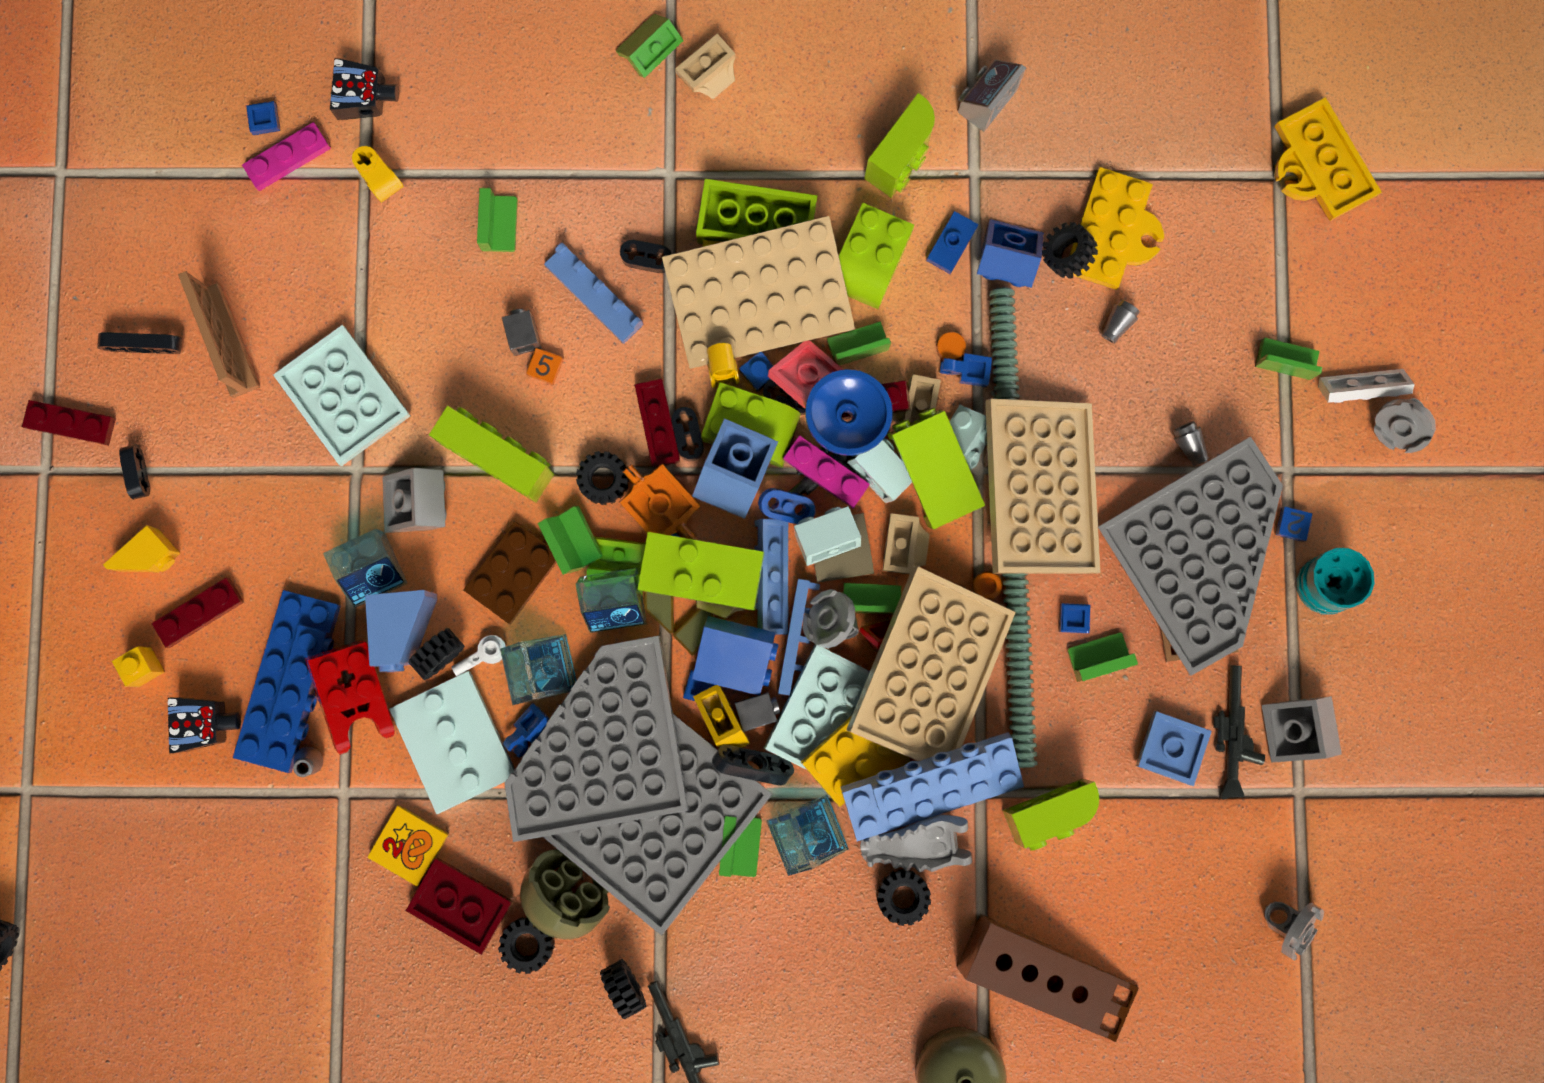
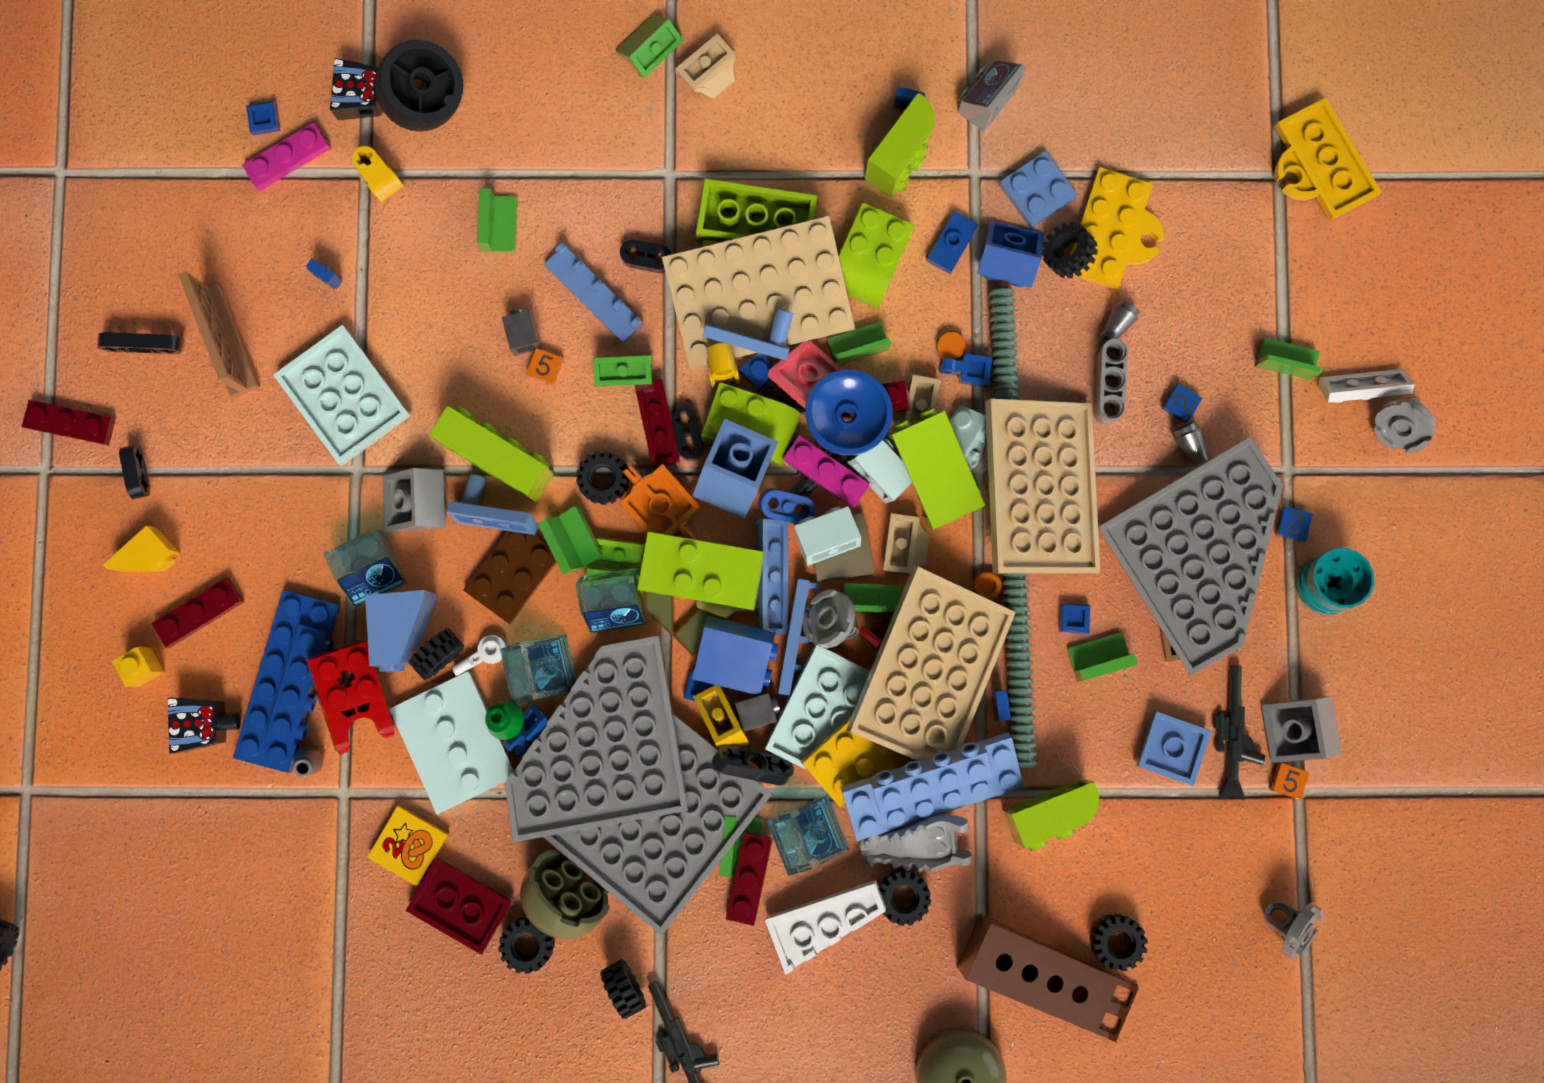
(323, 274): none -> blue tile
(403, 100): none -> black wheel
(470, 513): none -> medium blue piece
(504, 720): none -> green cone
(622, 370): none -> bright green panel
(749, 878): none -> dark red plate
(773, 347): none -> medium blue piece
(817, 924): none -> white wing
(904, 97): none -> blue tile
(1001, 705): none -> blue tile
(1038, 190): none -> medium blue plate
(1116, 369): none -> light grey beam
(1131, 954): none -> black tyre
(1182, 403): none -> blue tile
(1289, 781): none -> orange tile

